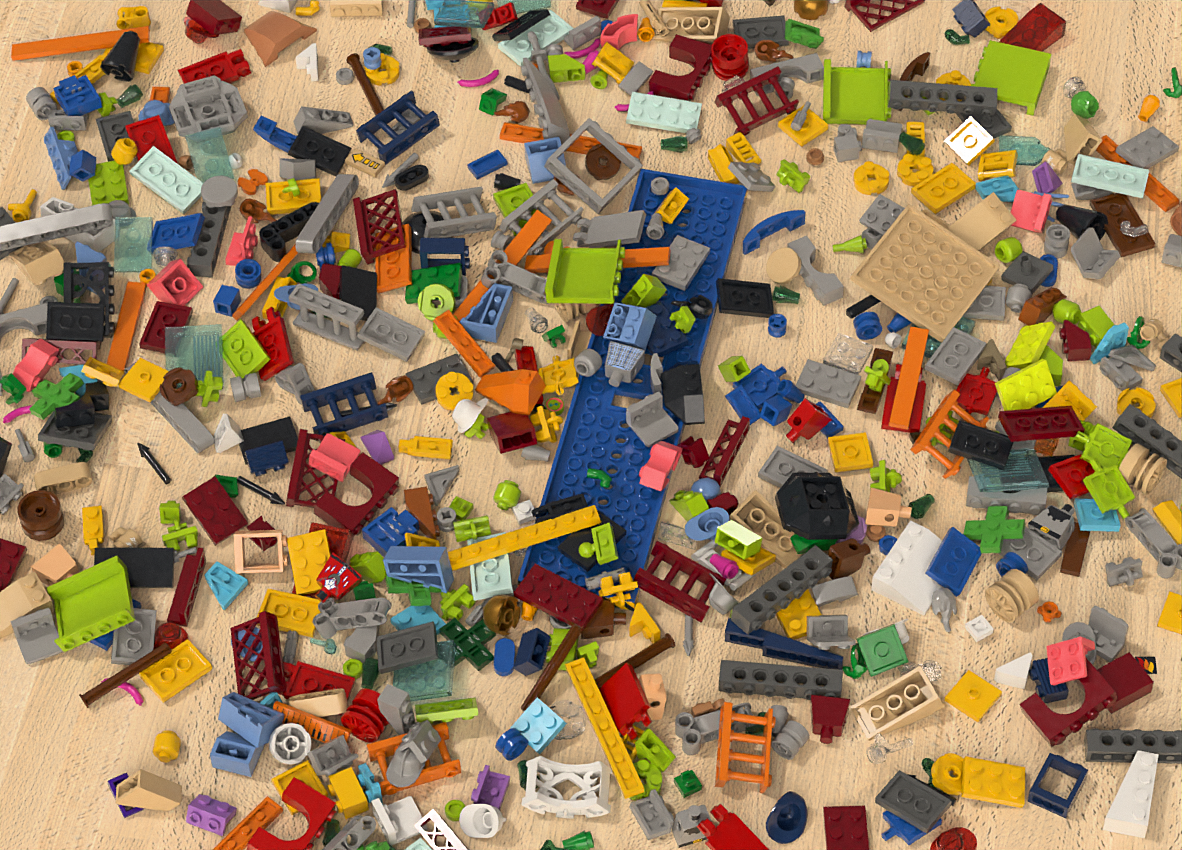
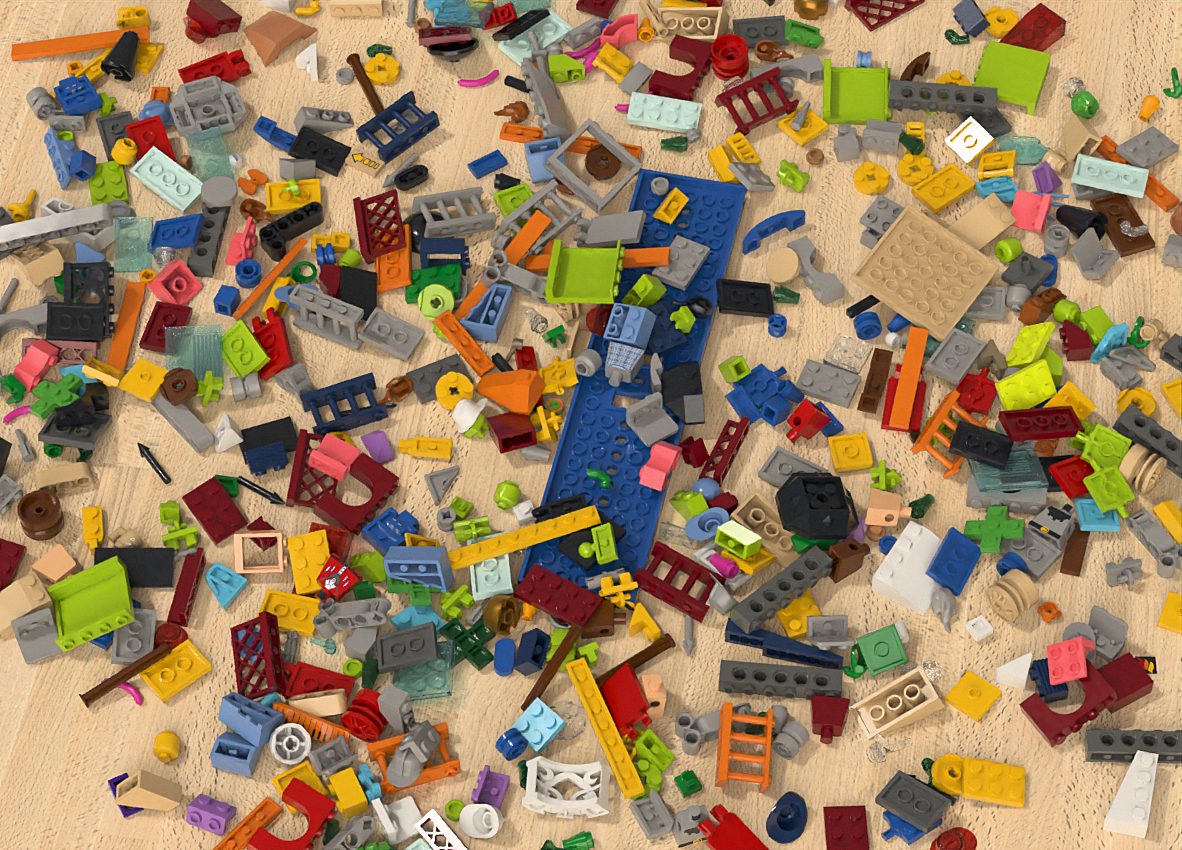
(129, 96): clear green cone -> none
(327, 213): light grey beam -> none
(372, 58): medium blue wheel -> none
(419, 504): dark orange slope -> none
(447, 710): lime plate -> none
(490, 100): green bracket -> none
(599, 79): lime cone -> none
(655, 227): light grey cone -> none
(705, 708): medium nougat plate -> none
(833, 590): light grey slope -> none
(856, 244): lime cone -> none
(877, 377): lime hips -> none
(1049, 800): dark blue window -> none

